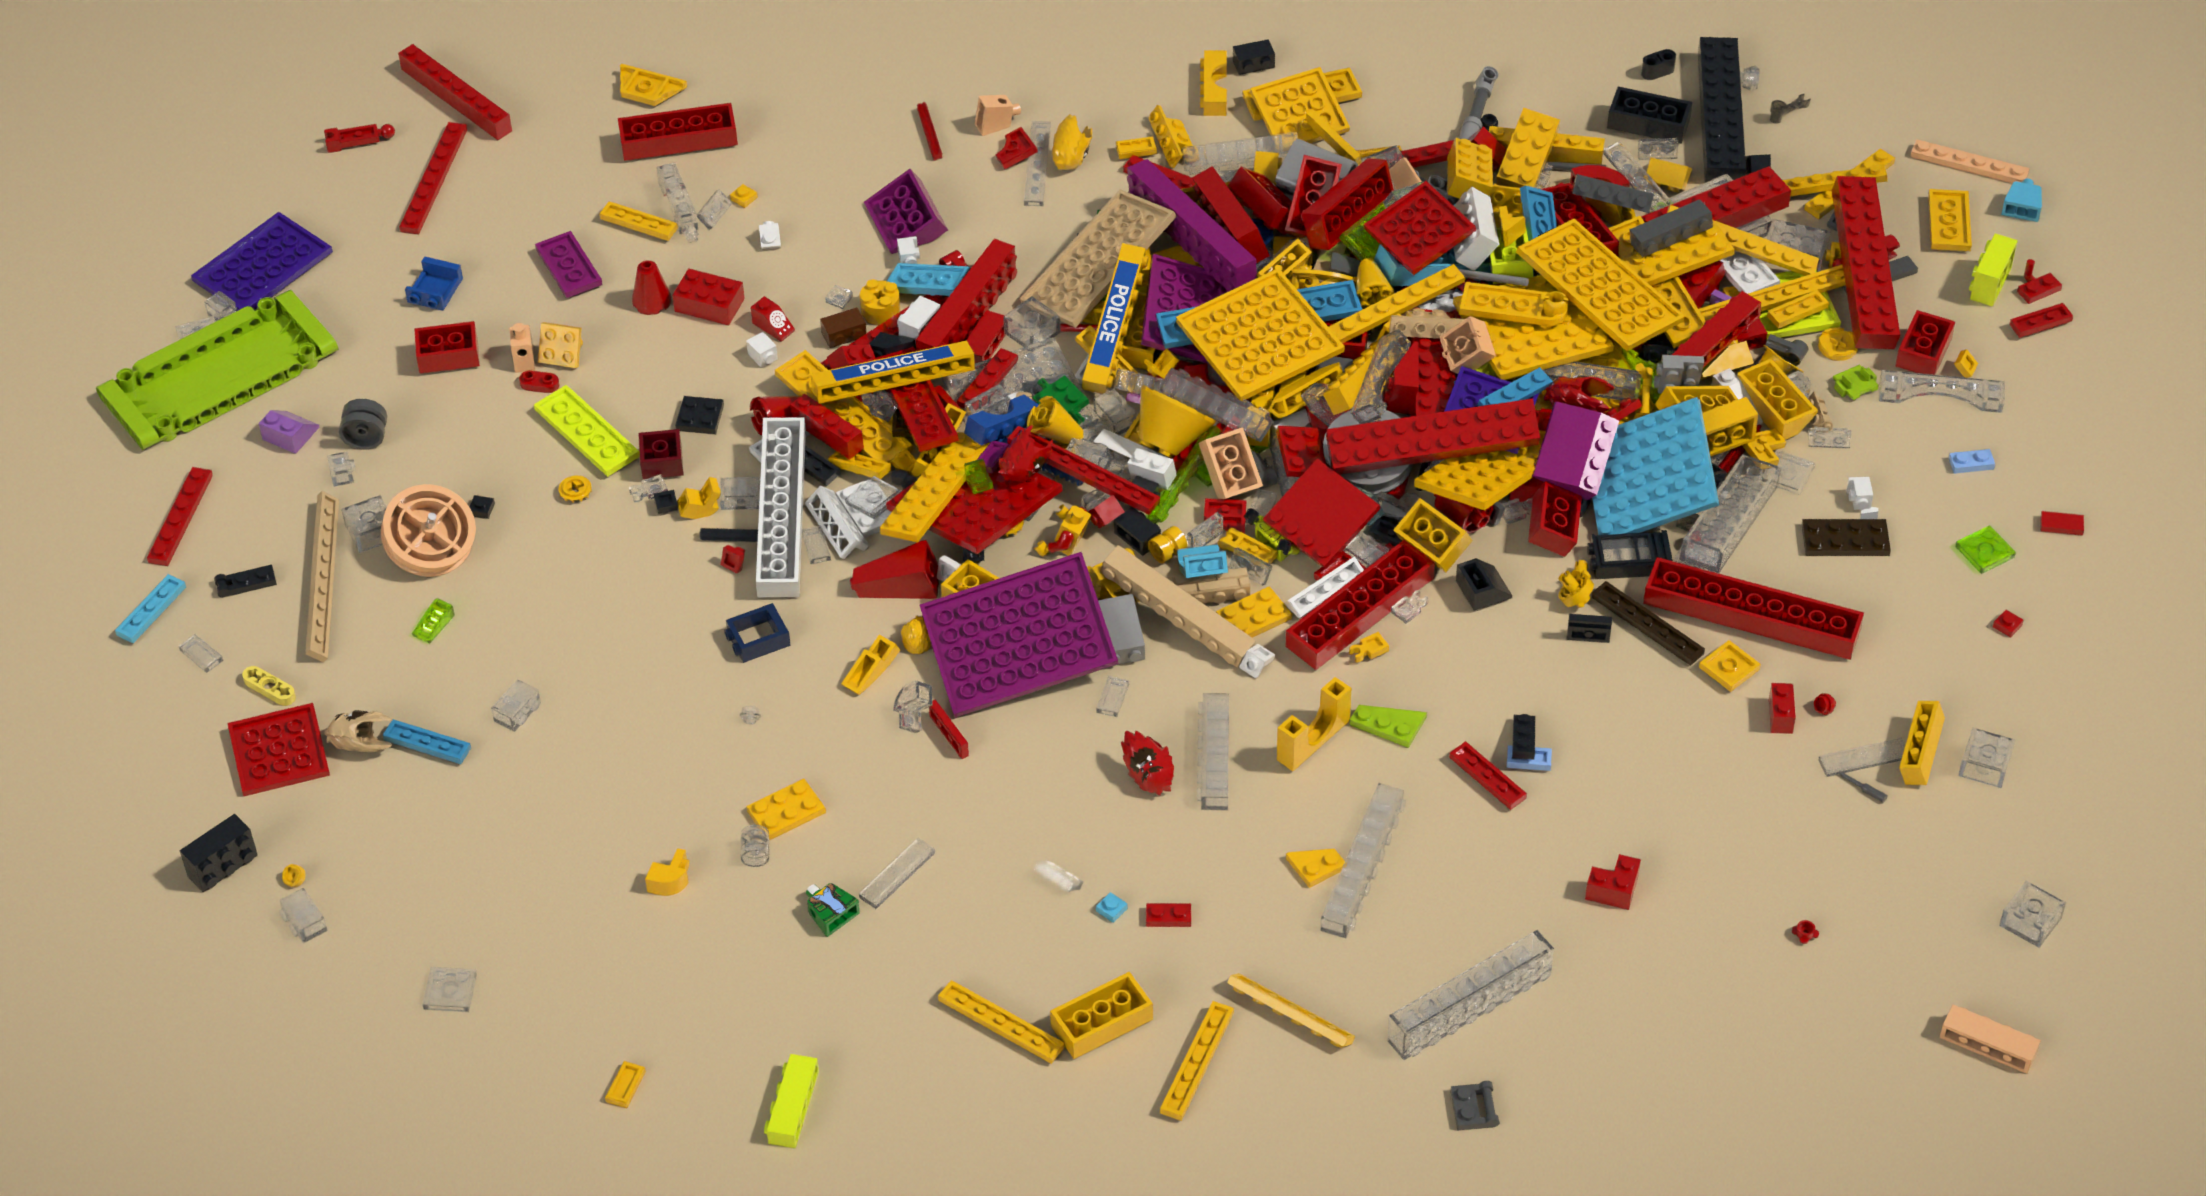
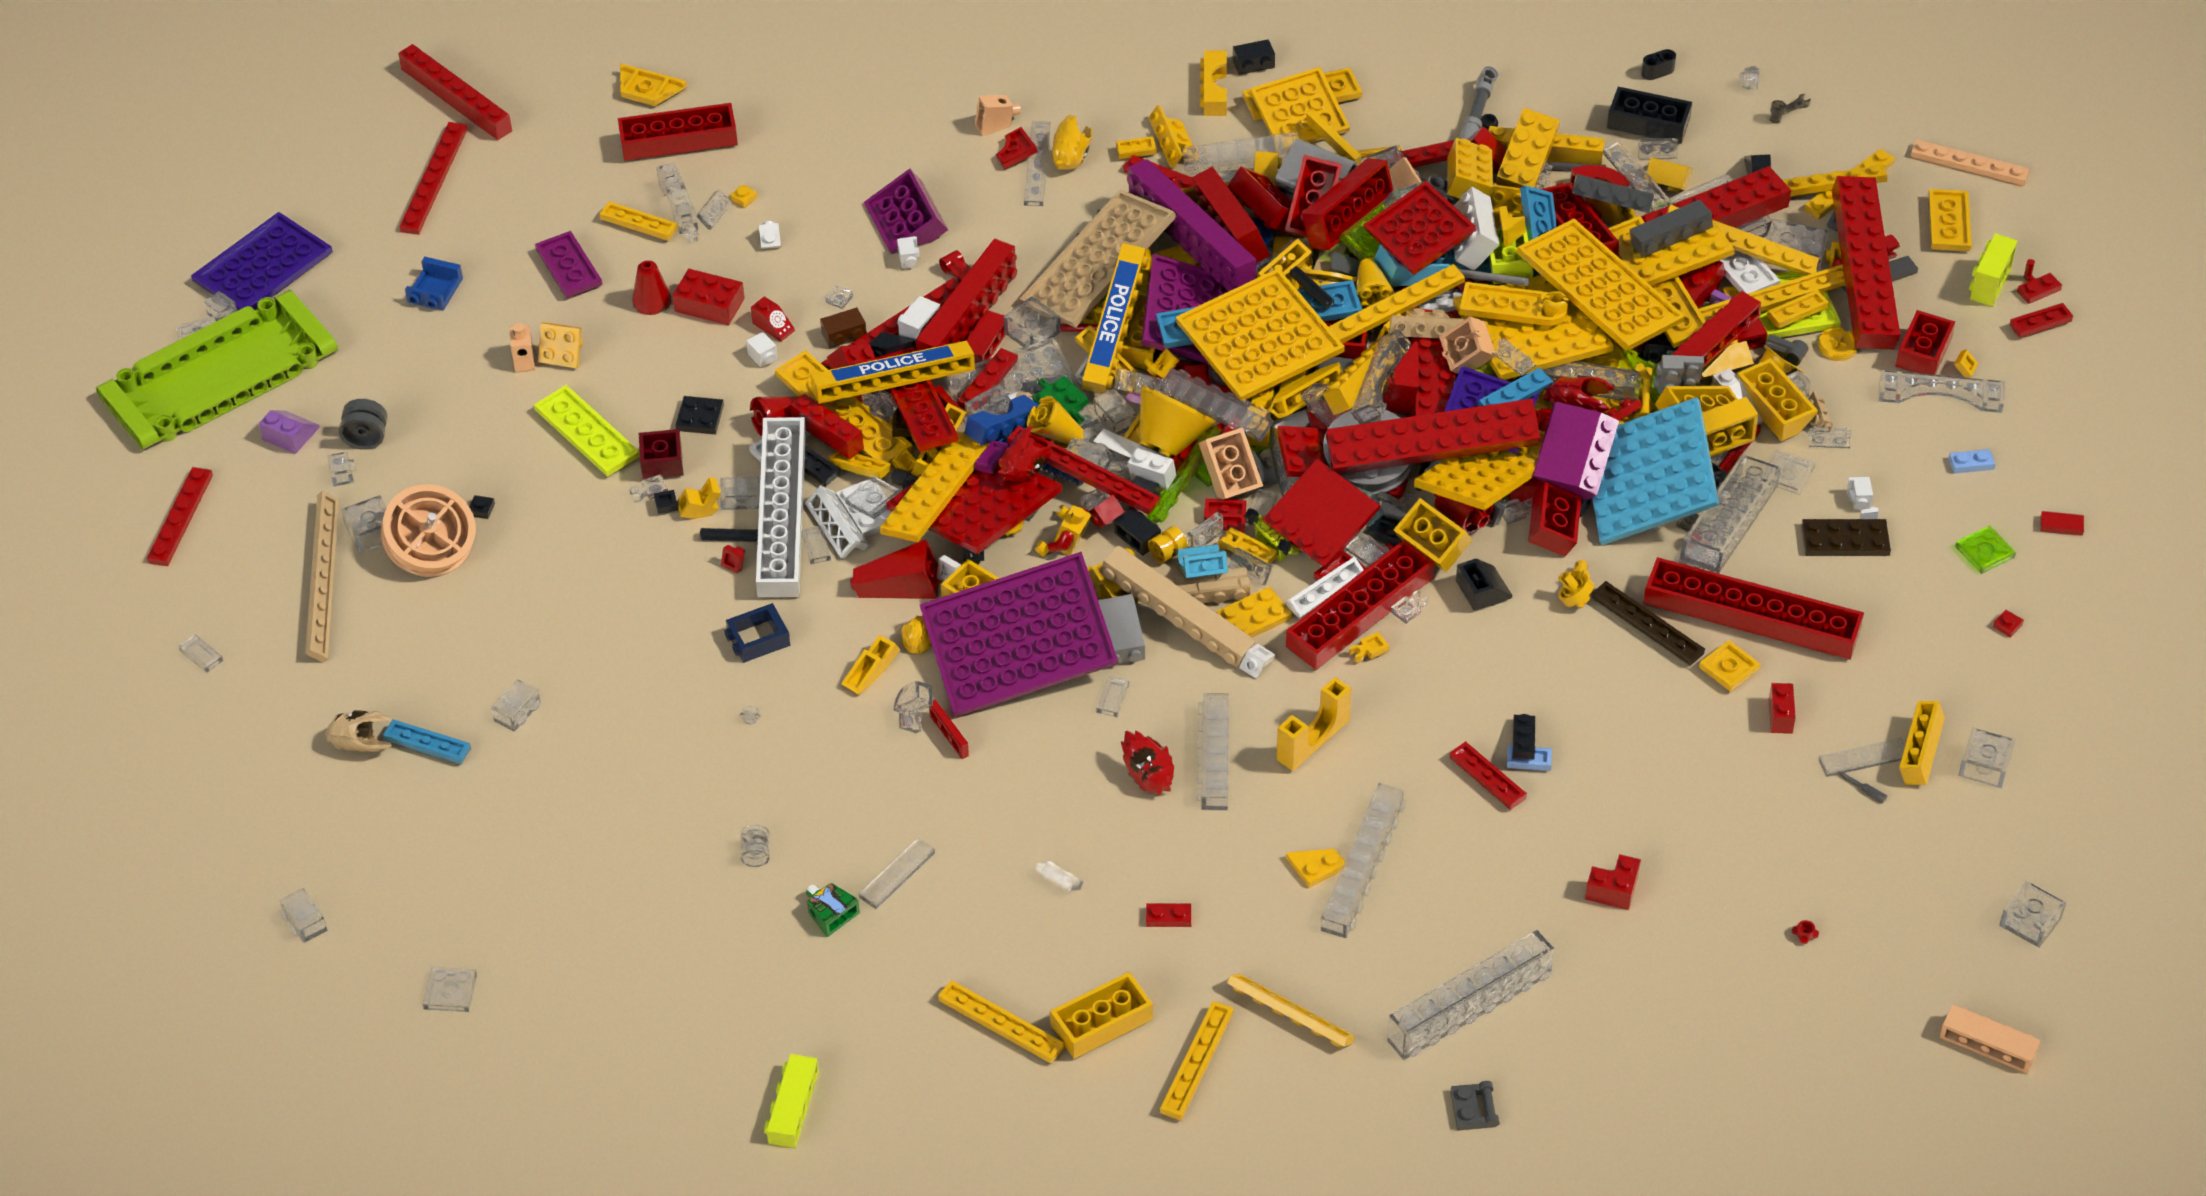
(150, 608): medium azure plate -> none
(218, 852): black brick -> none
(245, 581): black plate -> none
(272, 693): light yellow beam -> none
(278, 749): red plate -> none
(293, 875): yellow tile -> none
(356, 136): red plate -> none
(440, 609): clear neon green slope -> none
(446, 347): red brick -> none
(539, 381): red plate -> none
(580, 483): yellow gear -> none
(625, 1084): yellow tile -> none
(668, 879): yellow brick -> none
(786, 808): yellow plate -> none
(879, 301): yellow brick -> none
(927, 278): medium azure plate -> none
(929, 130): red axle -> none
(977, 476): clear neon green bracket -> none
(1111, 907): medium azure plate -> none
(1312, 287): none -> black axle
(1389, 723): lime wing -> none
(1512, 357): none -> clear hinge
(1589, 628): black plate -> none
(1627, 554): black door -> none
(1721, 108): black brick -> none
(1764, 445): yellow plate -> none
(1824, 704): red plate -> none
(1855, 382): lime piece -> none
(2023, 201): medium azure torso -> none

